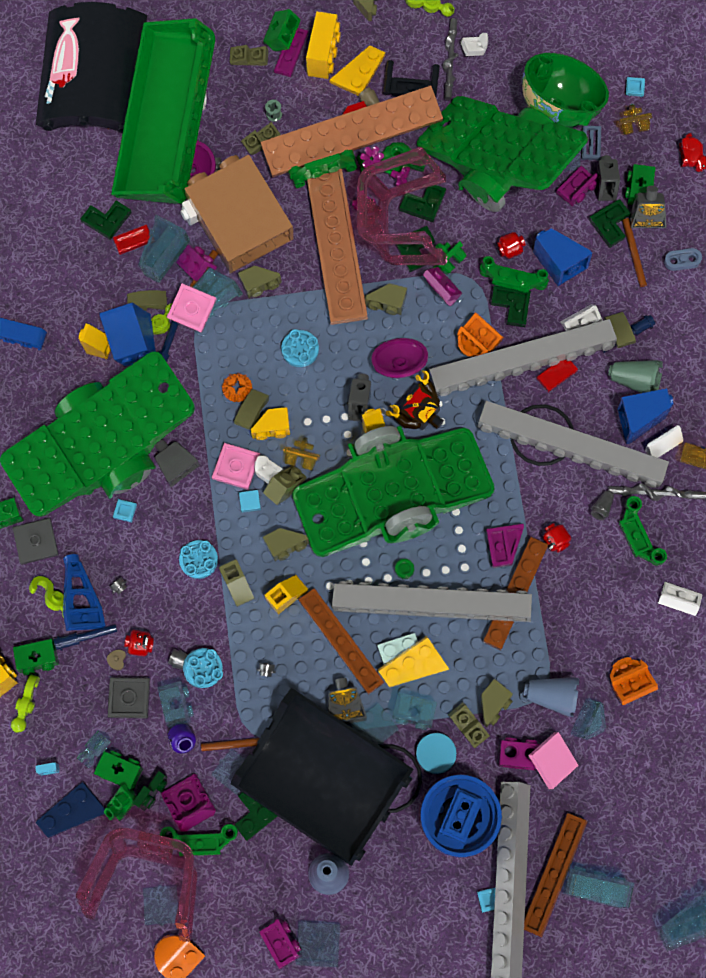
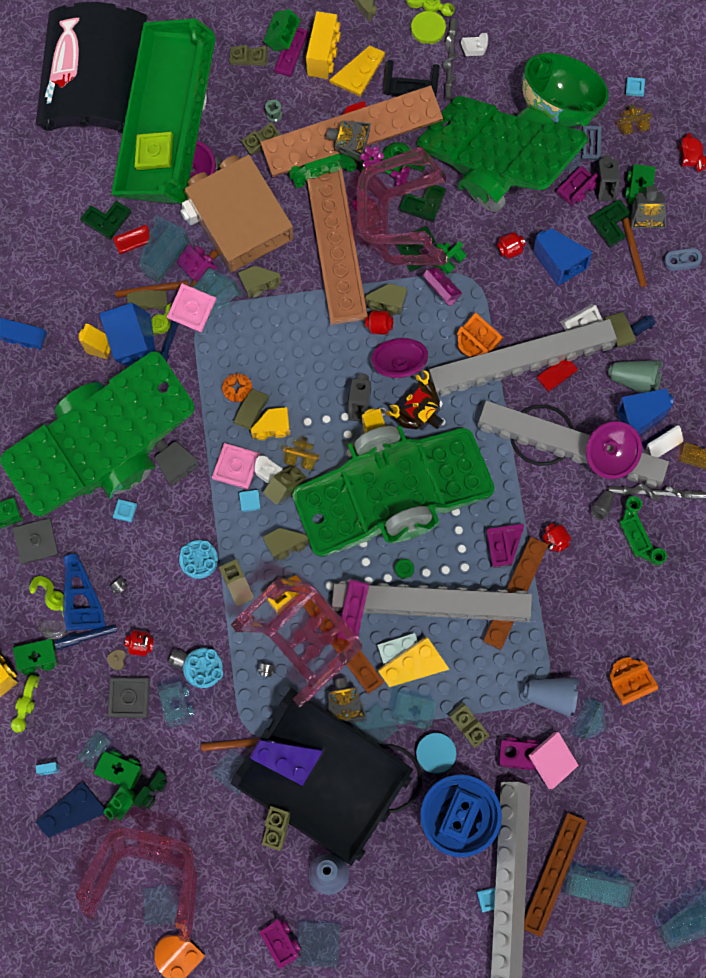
(46, 628): none -> clear piece
(153, 150): none -> lime tile
(161, 287): none -> dark orange bar
(181, 738): dark purple head -> none
(188, 803): magenta slope -> none
(204, 843): green plate -> none
(246, 623): none -> clear pink windscreen
(255, 820): dark green plate -> none
(276, 829): none -> olive slope
(286, 759): none -> dark purple wing
(300, 348): medium azure tile -> none
(350, 138): none -> torso
(354, 605): none -> magenta tile
(369, 97): dark tan cone -> none
(379, 322): none -> red head
(428, 27): none -> lime tile
(493, 701): olive slope -> none
(513, 278): green plate -> none
(516, 302): dark green plate -> none
(624, 451): none -> magenta dish
(680, 599): white slope -> none

